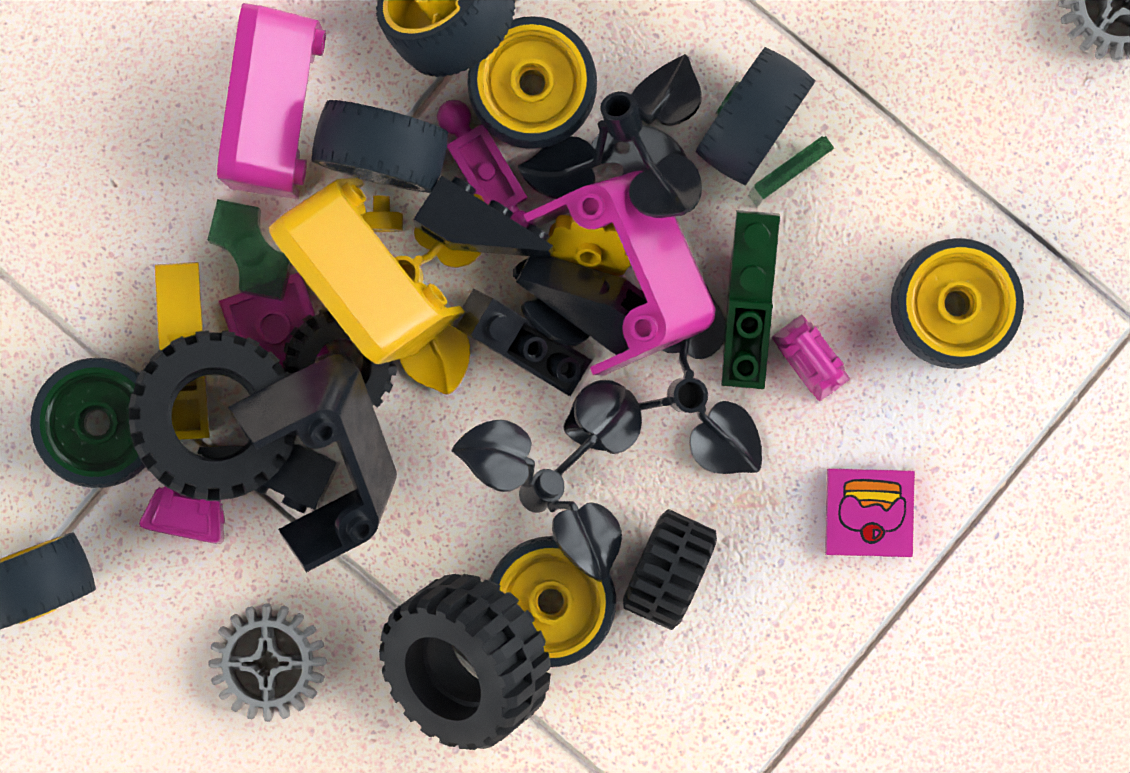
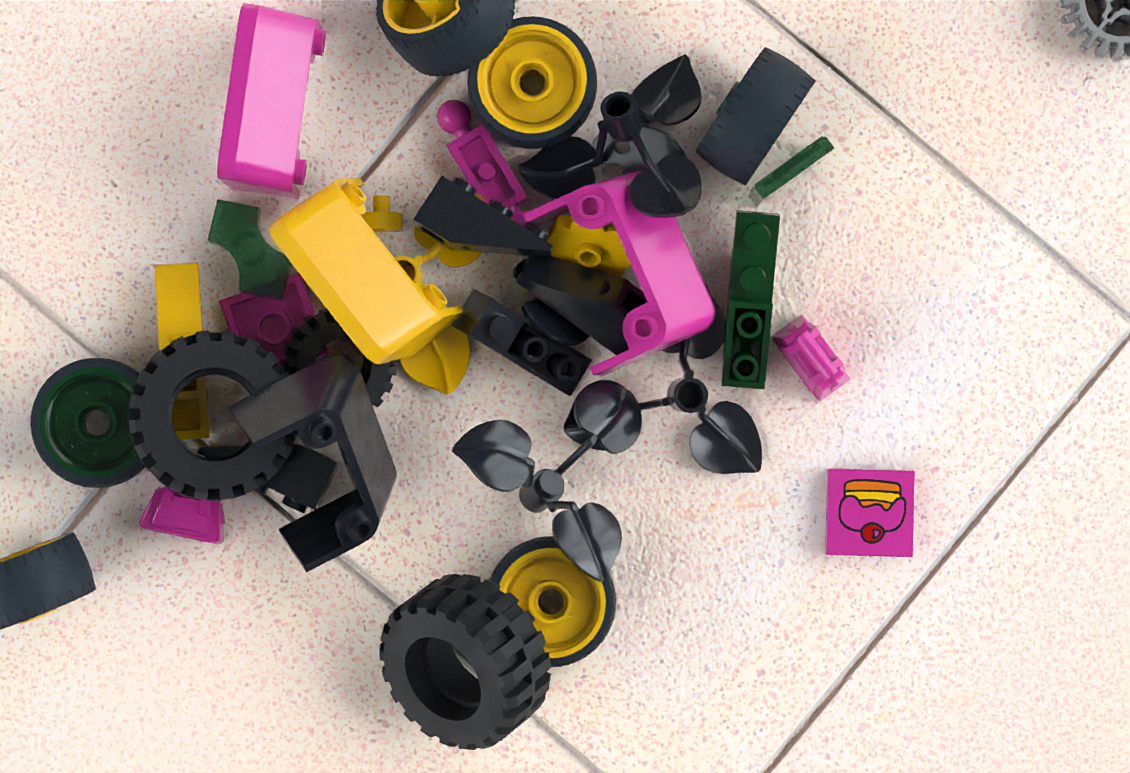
(267, 684): light grey gear -> none
(379, 146): black wheel -> none
(670, 569): black tyre -> none
(990, 295): yellow wheel -> none

